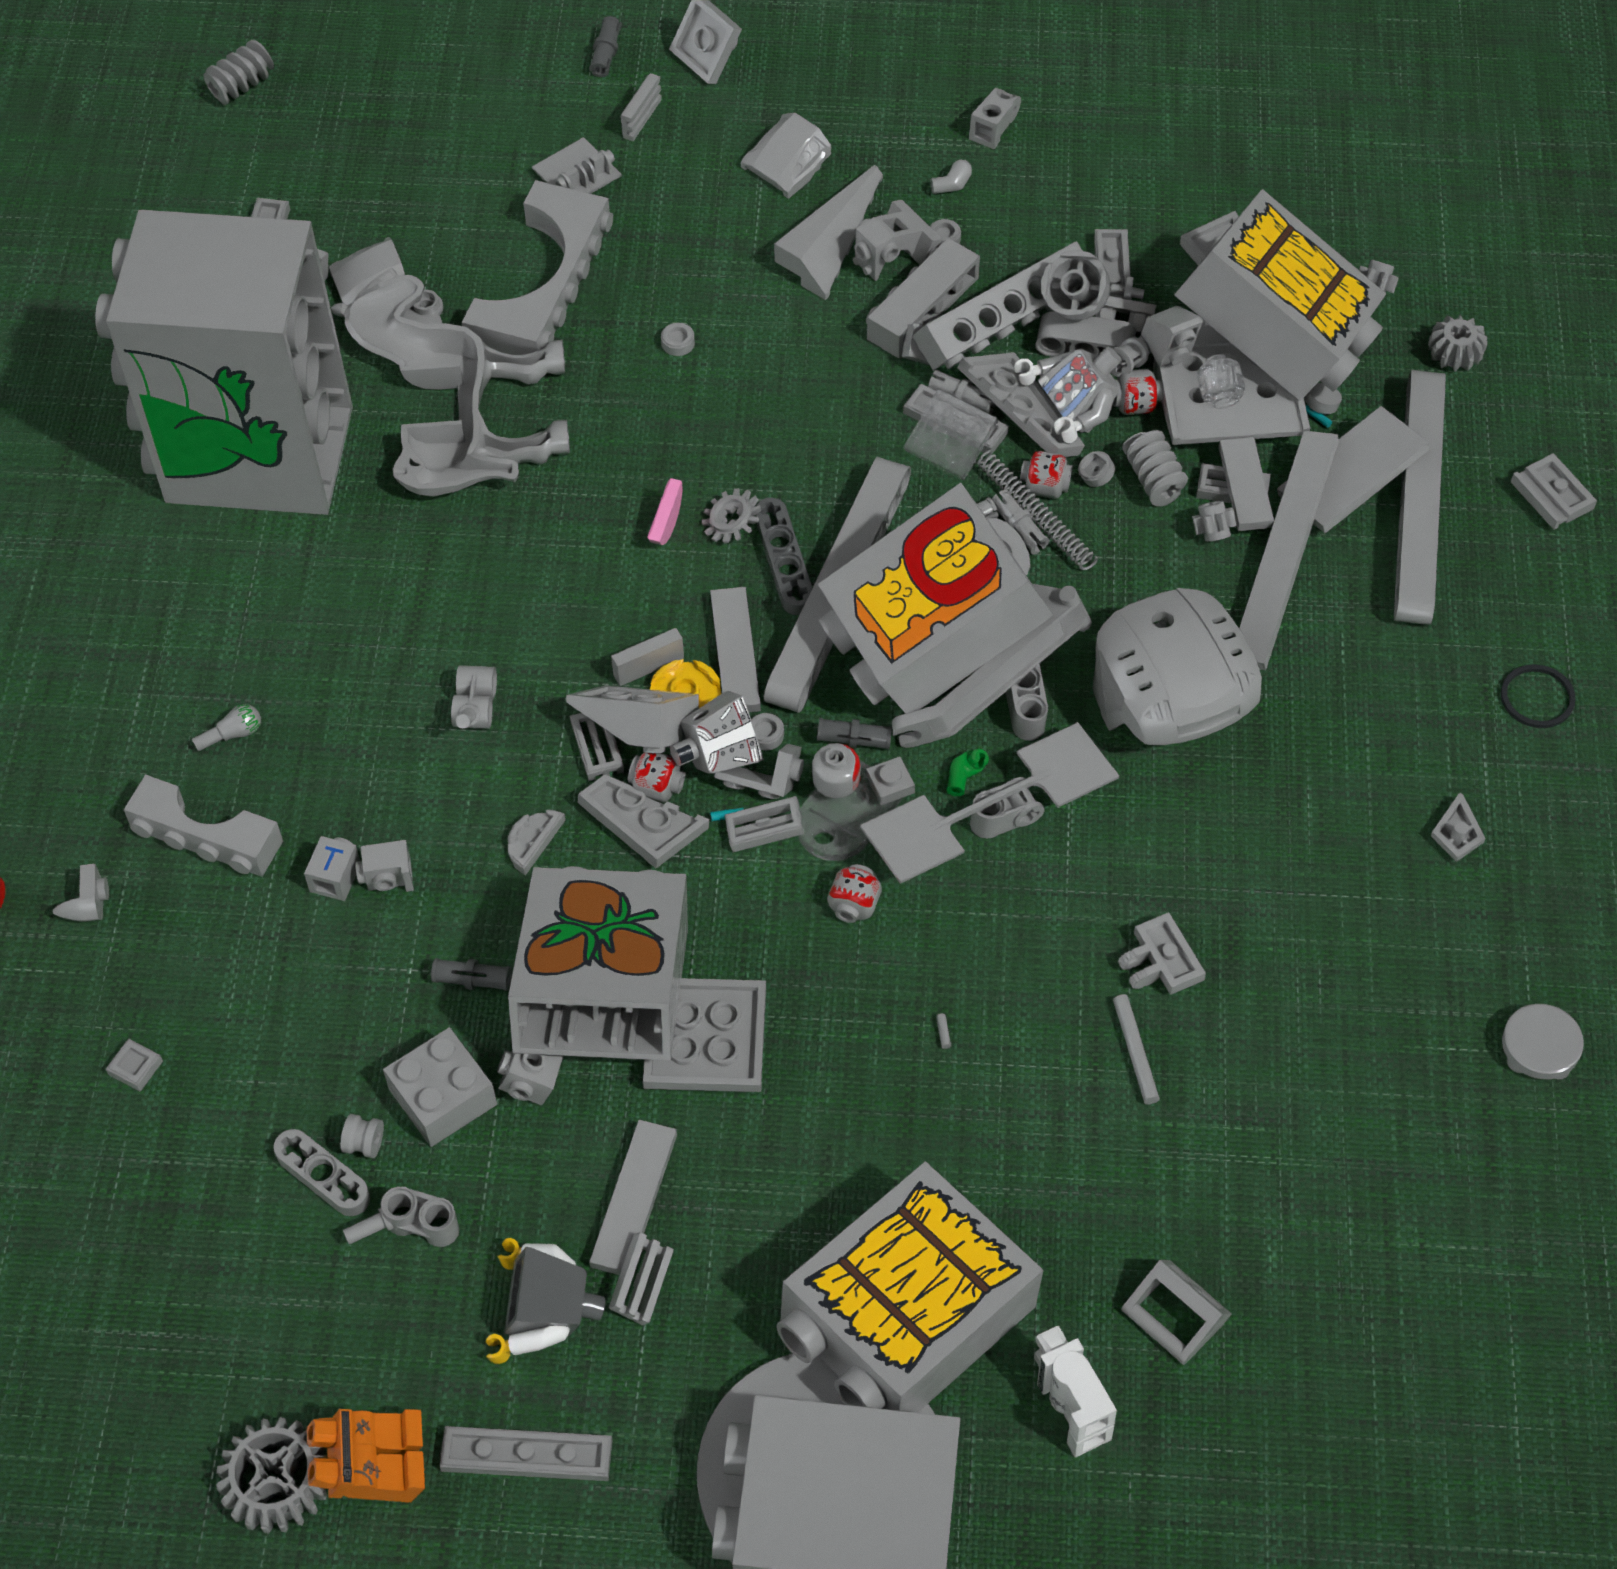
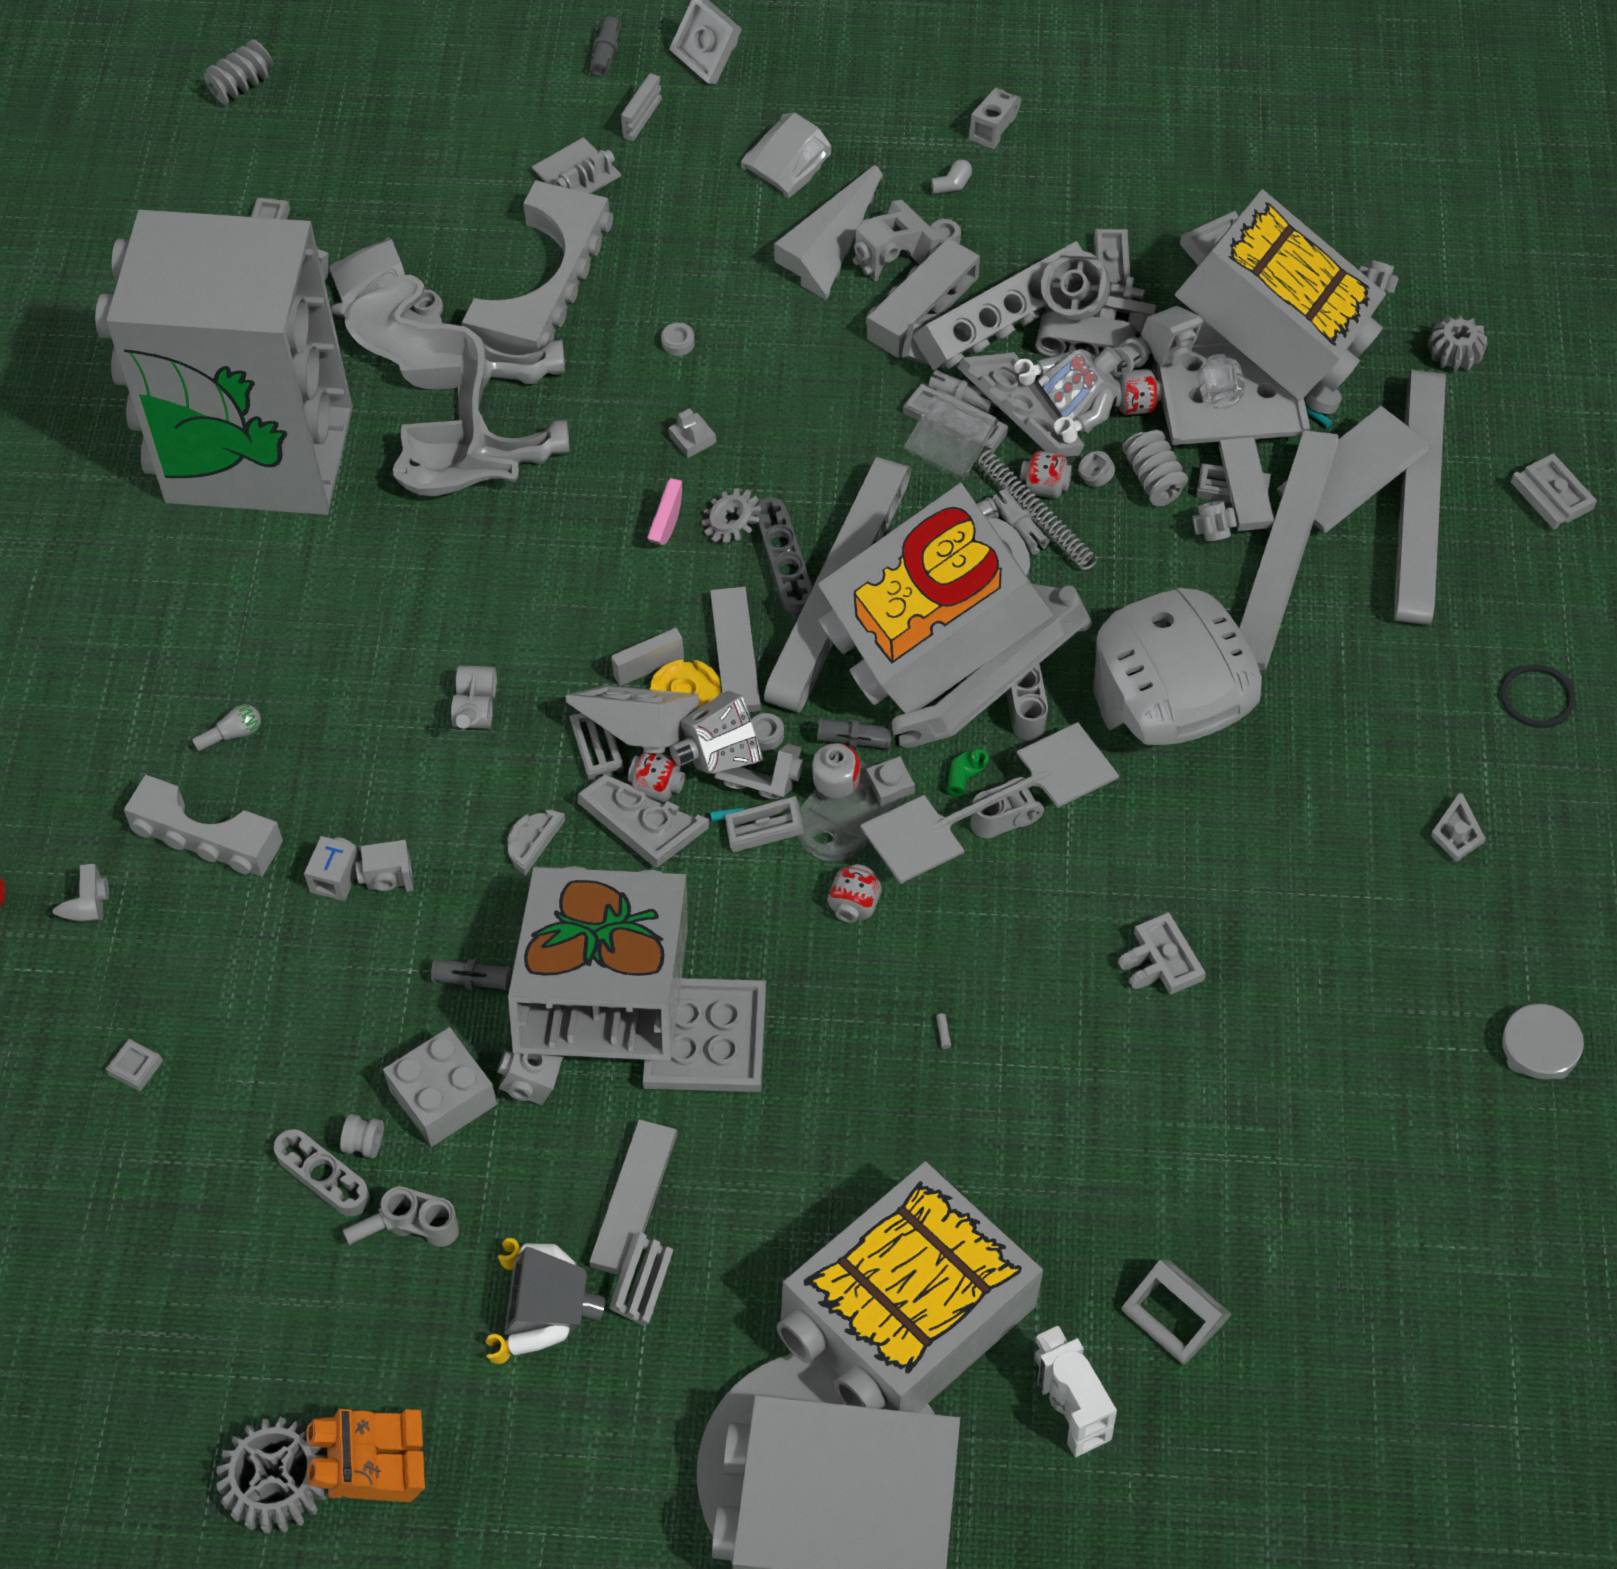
(526, 1453): light grey tile -> none
(691, 433): none -> light grey tile
(1136, 1049): light grey bar -> none

